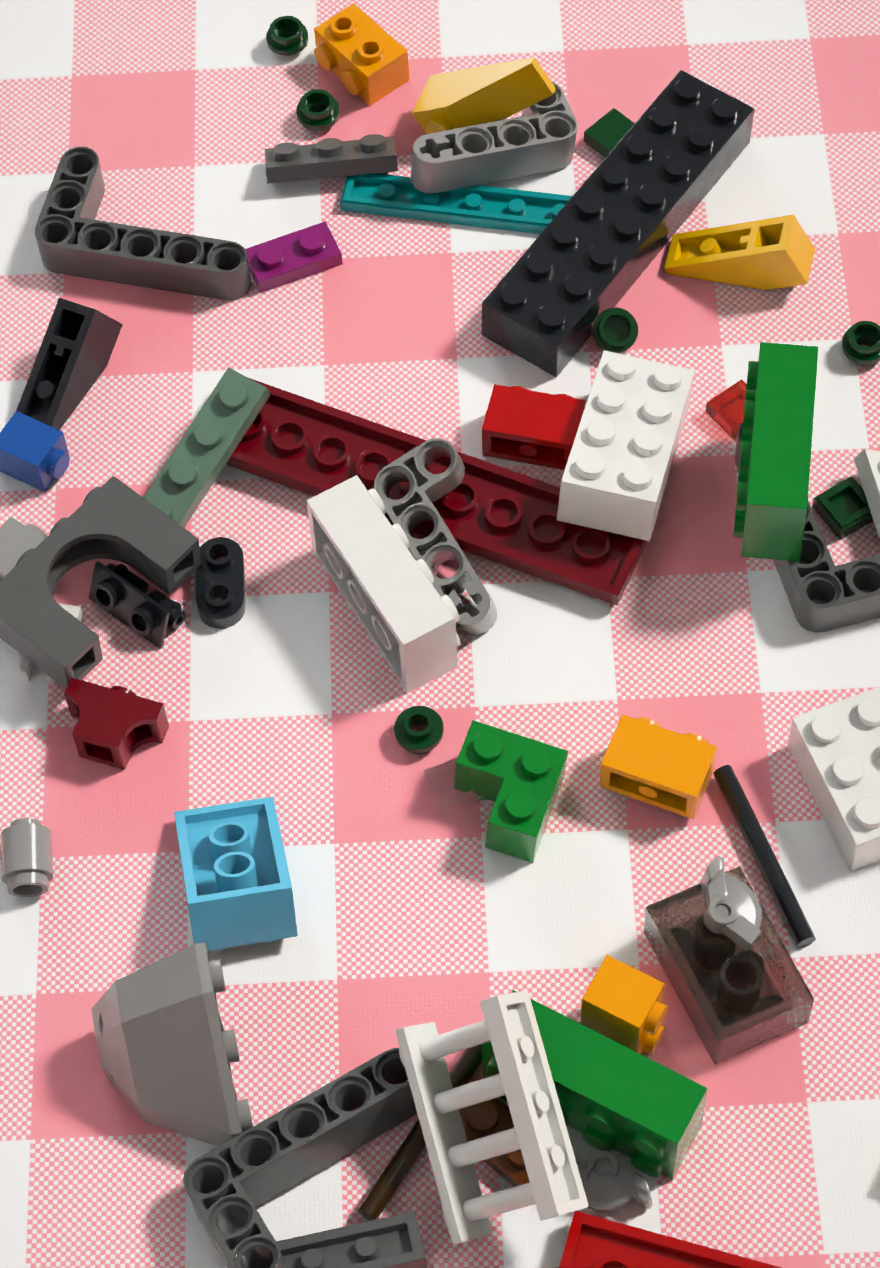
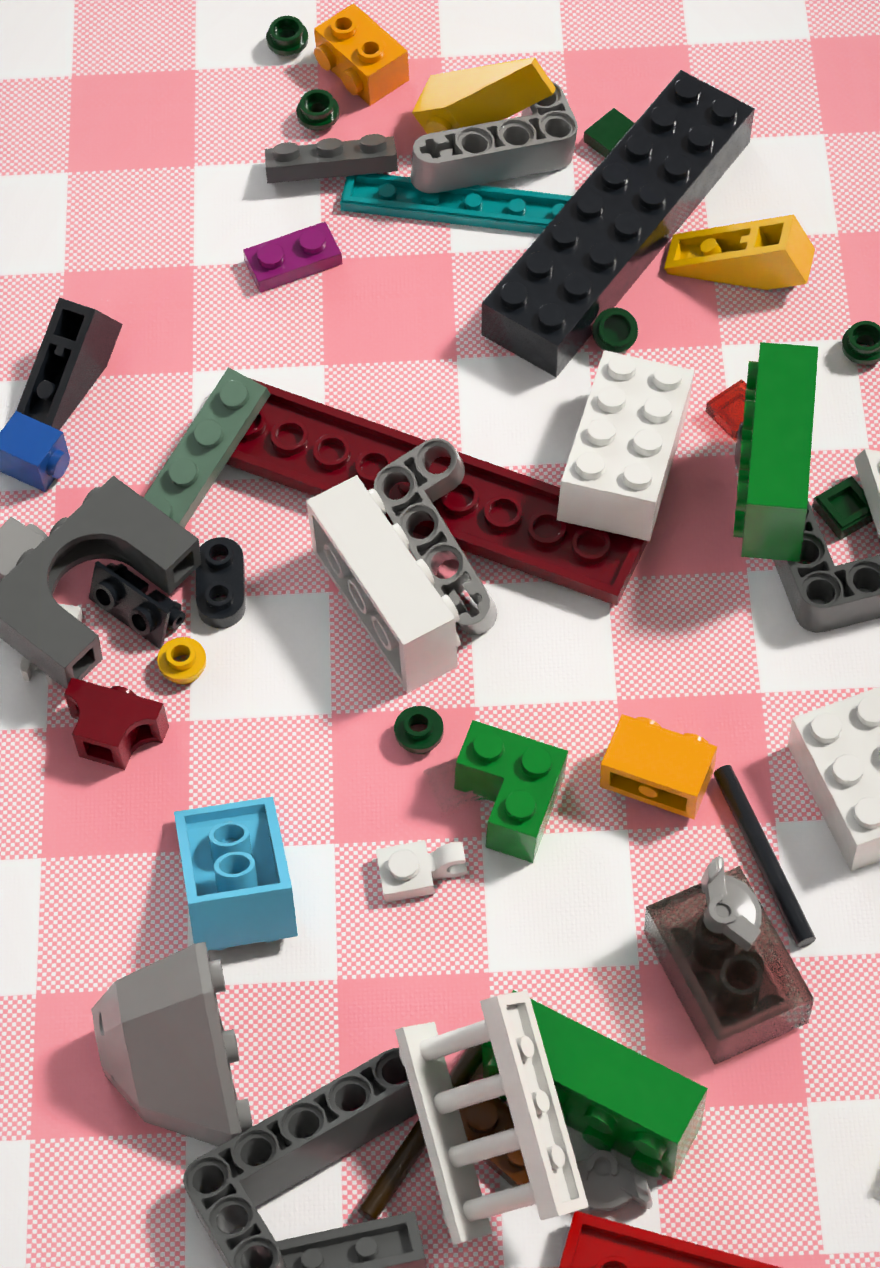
(26, 857): light grey brick -> none
(128, 254): dark grey beam -> none
(185, 671): none -> yellow plate
(410, 870): none -> white plate
(531, 426): red brick -> none
(625, 1006): light orange brick -> none

